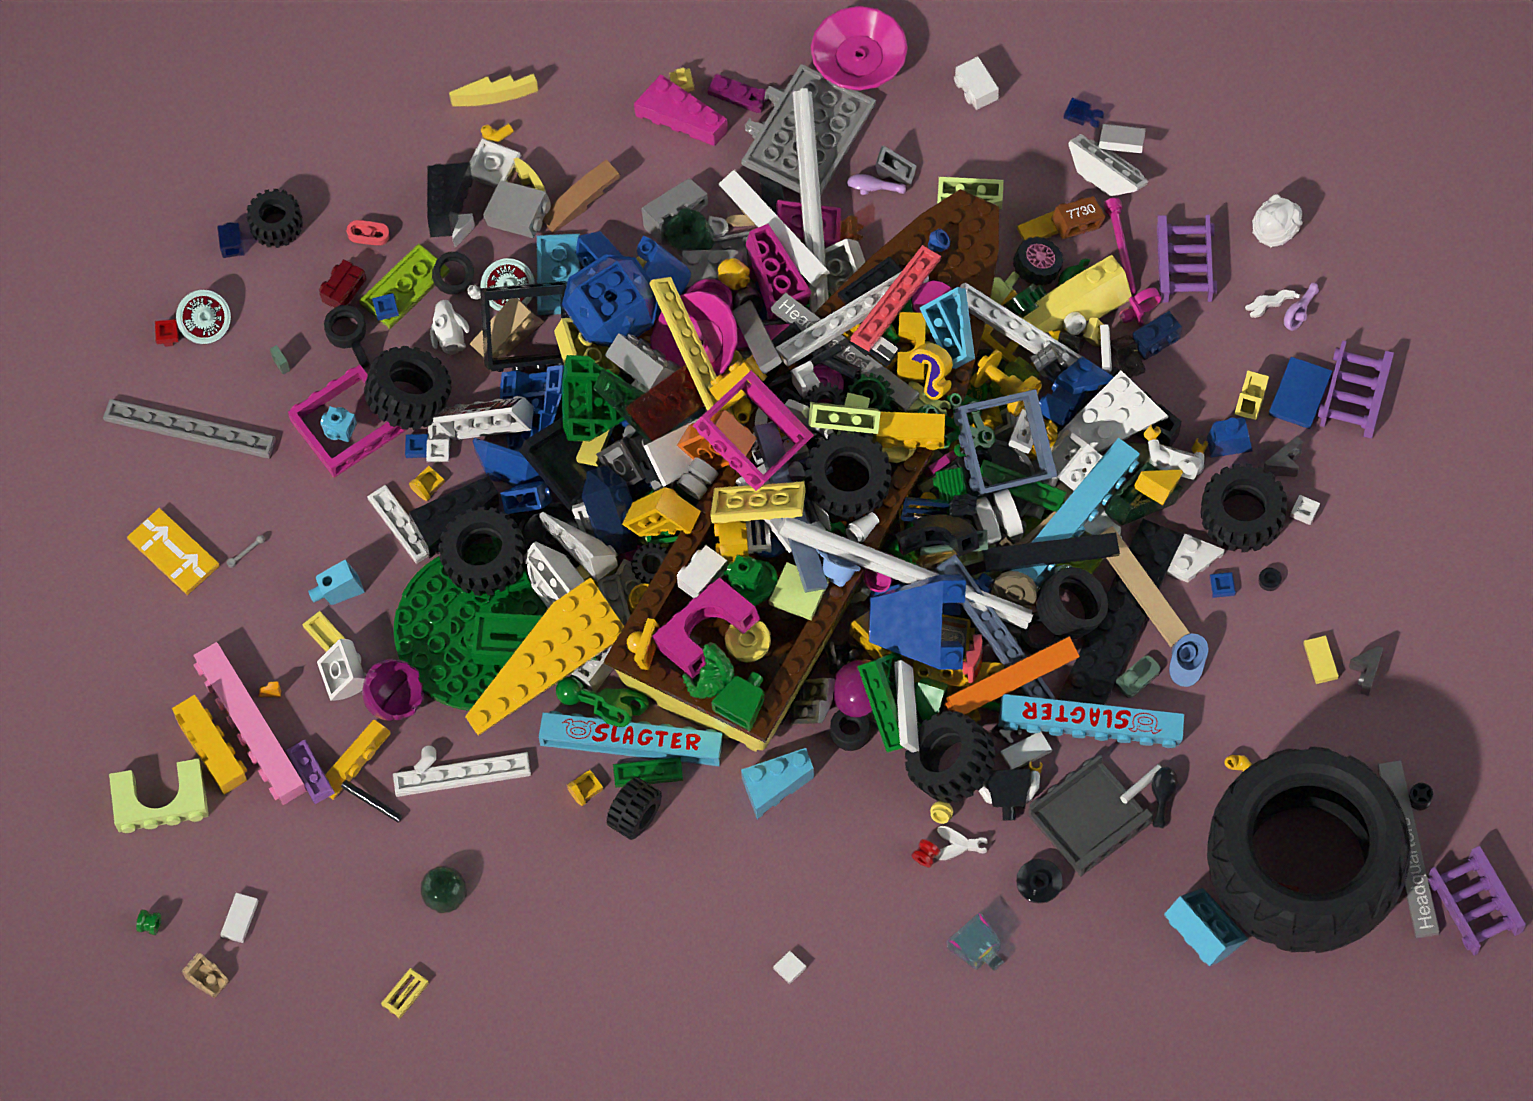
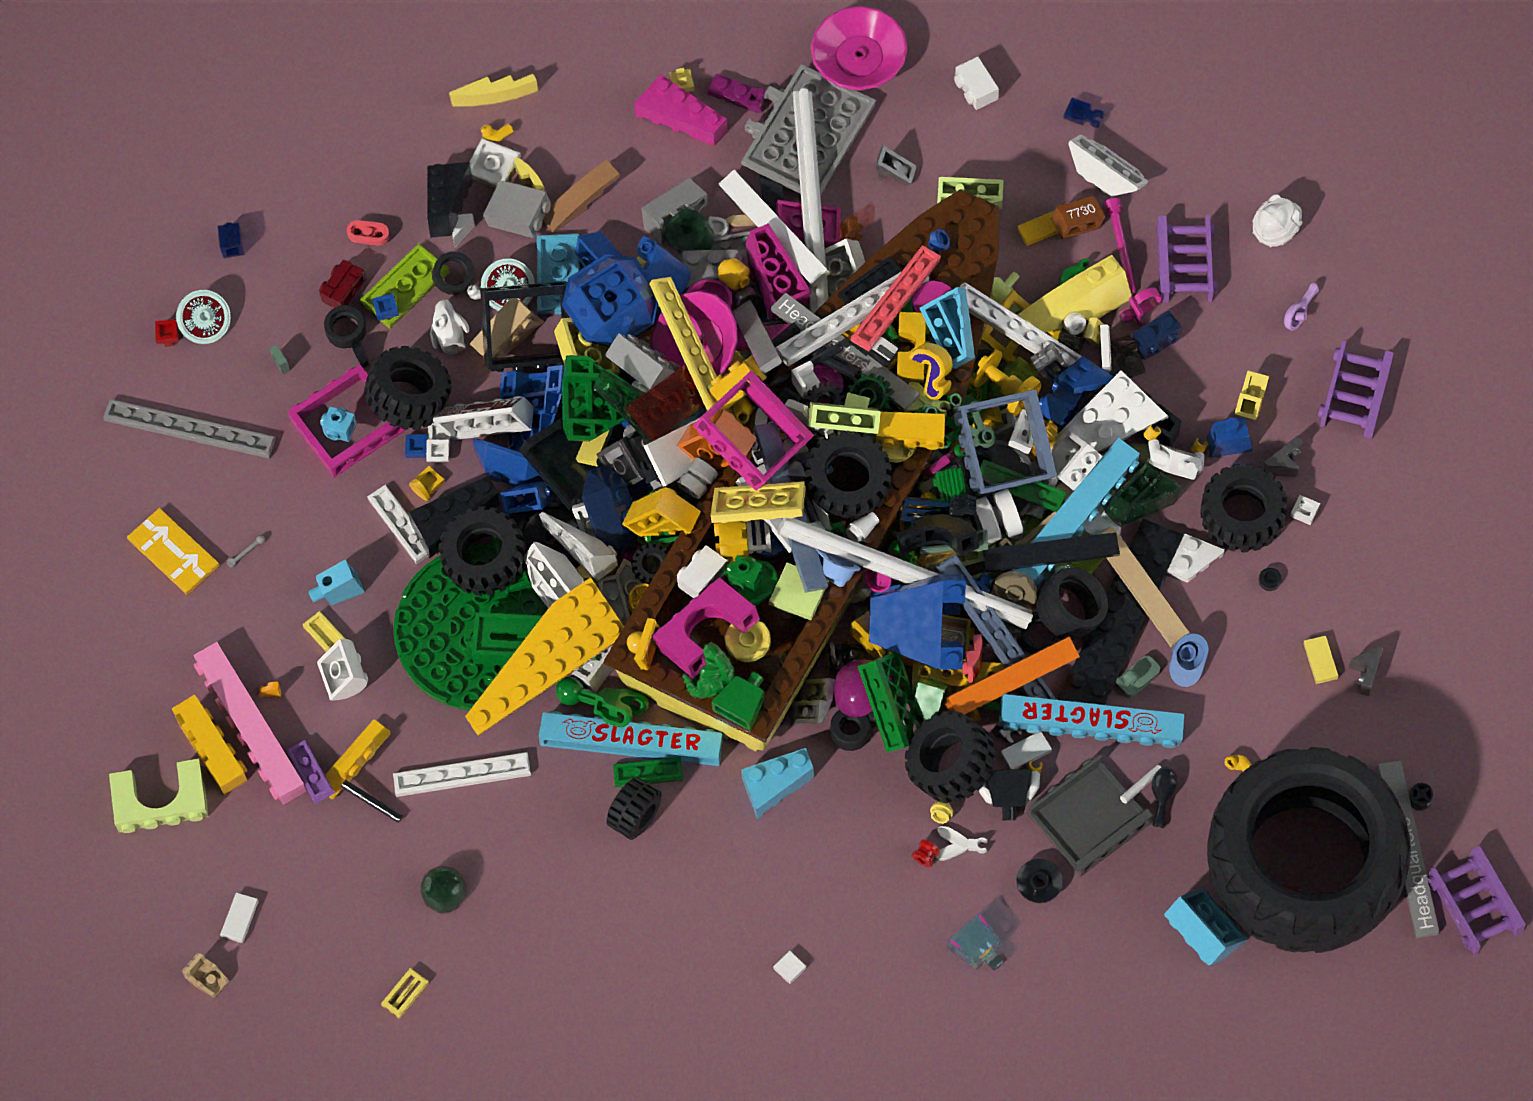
(148, 922): green wheel -> none
(269, 204): black tyre -> none
(392, 690): magenta piece -> none
(428, 757): white arm -> none
(584, 787): yellow tile -> none
(869, 183): lavender piece -> none
(906, 706): white tile -> none
(1026, 300): dark green gear -> none
(1034, 251): black wheel -> none
(1122, 138): white tile -> none
(1158, 484): yellow slope -> none
(1222, 584): blue tile -> none
(1263, 302): white hair -> none
(1300, 392): blue tile -> none

